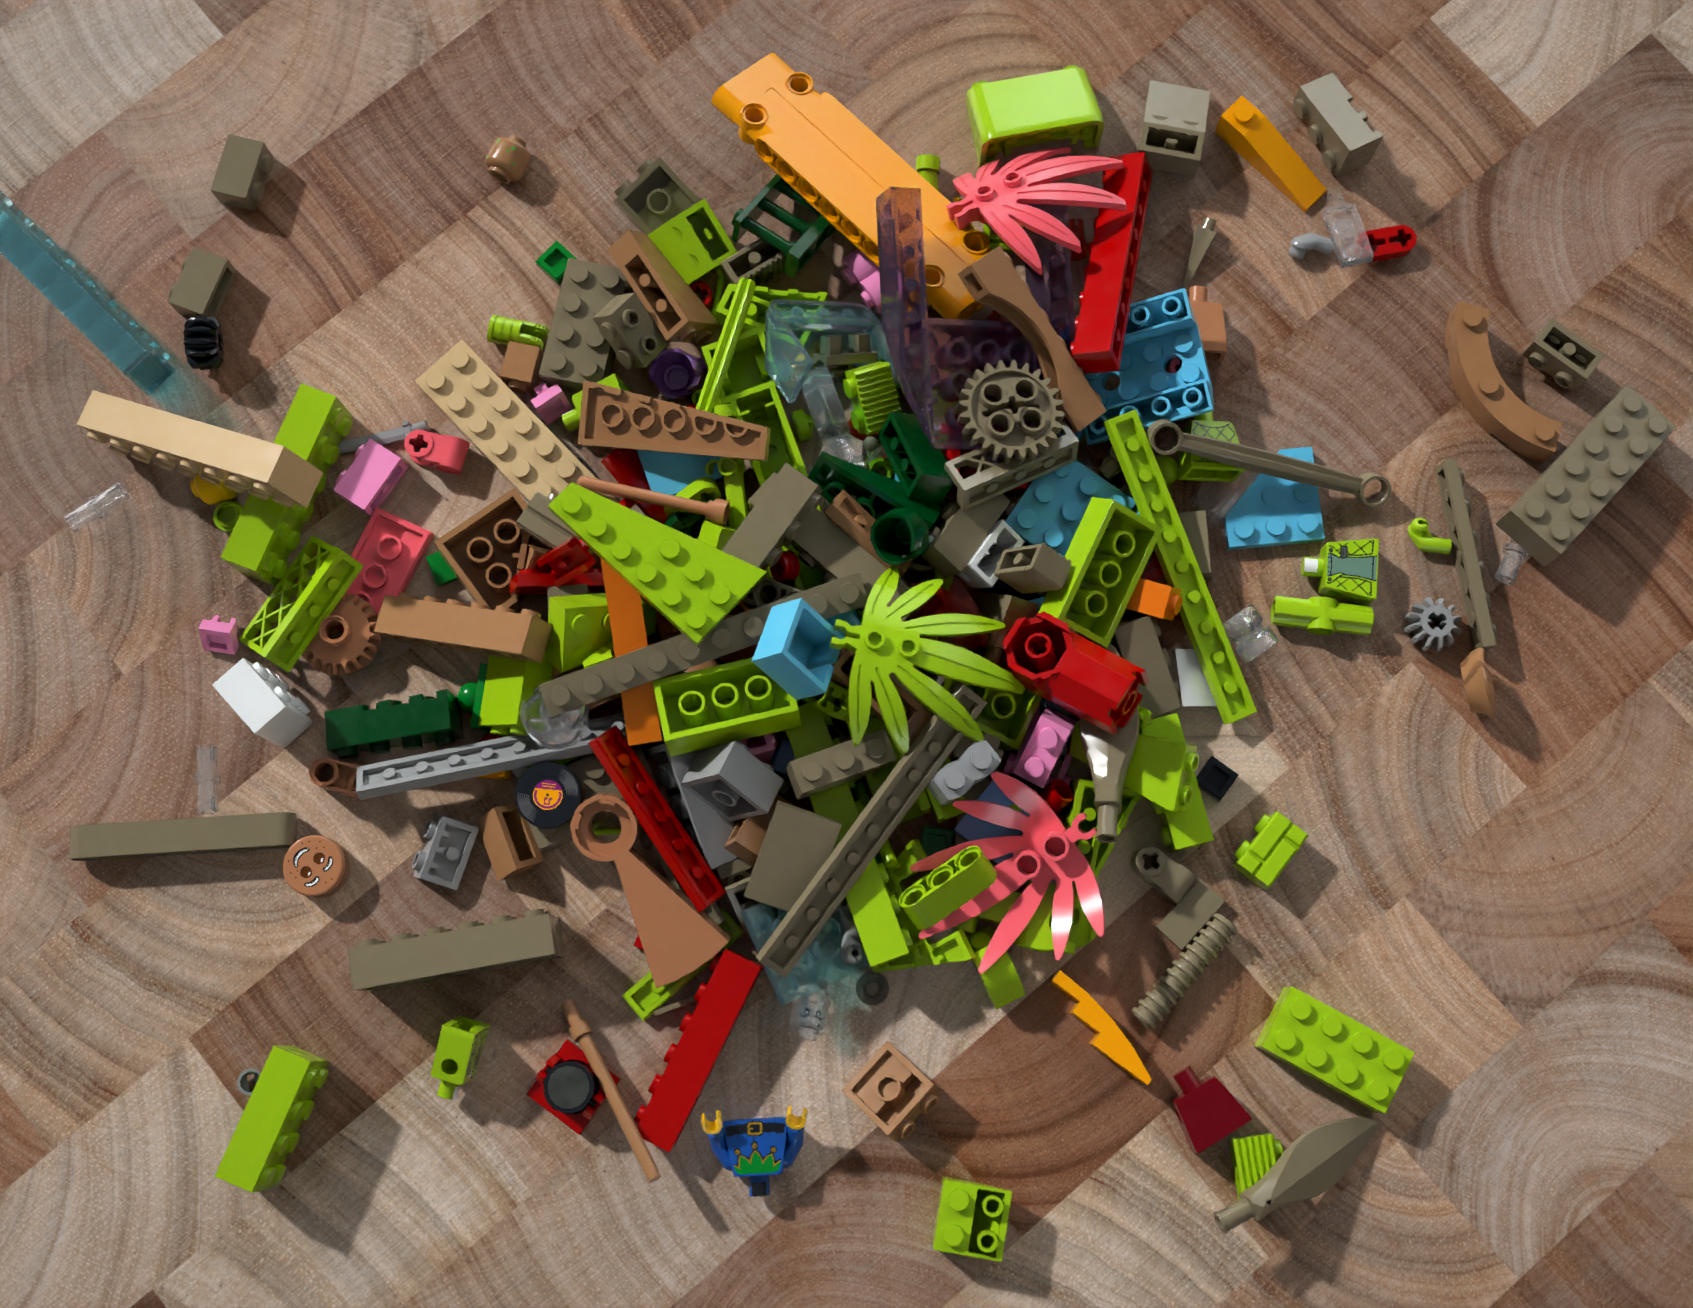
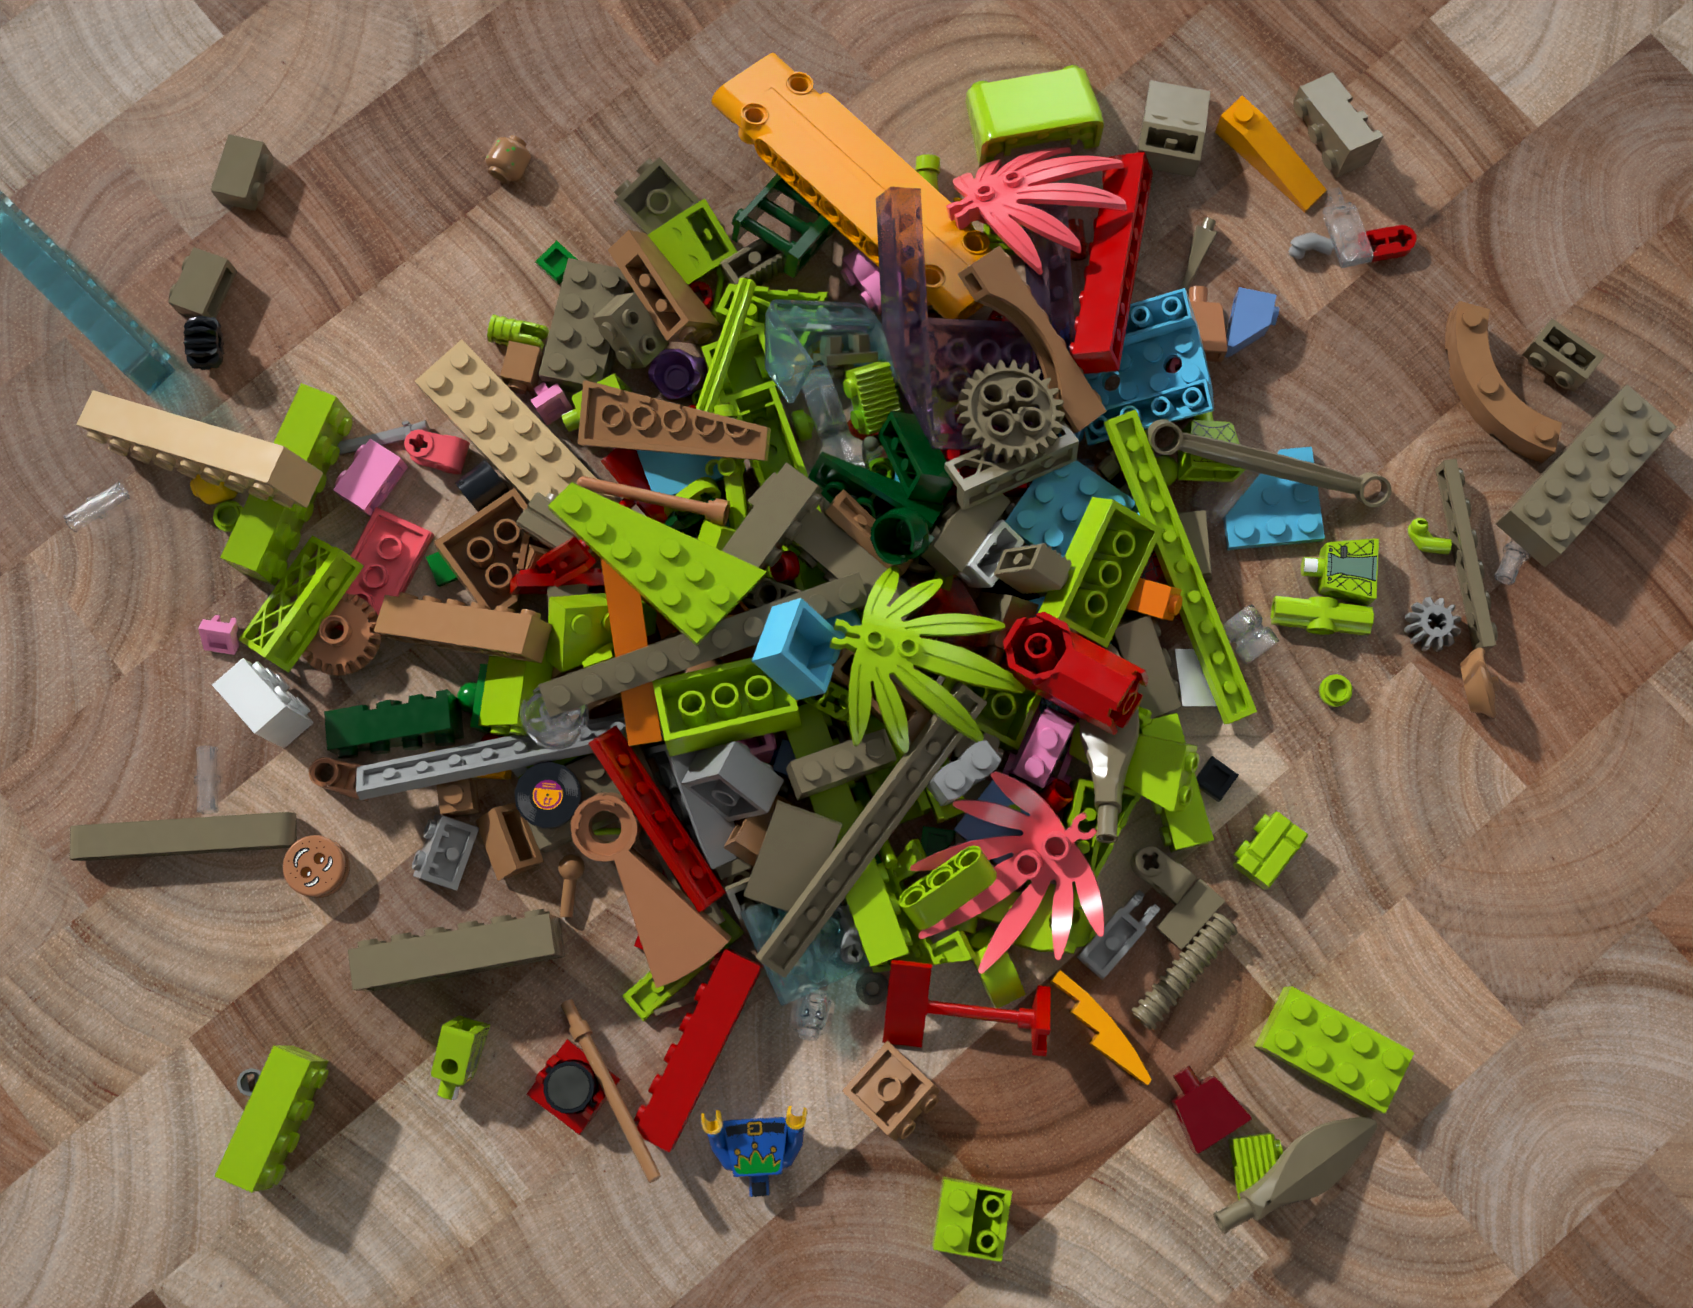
(458, 798): none -> medium nougat brick
(482, 486): none -> black piece
(570, 868): none -> medium nougat bar
(910, 1004): none -> red piece
(1118, 937): none -> light grey hinge
(1249, 318): none -> medium blue slope
(1335, 690): none -> lime plate

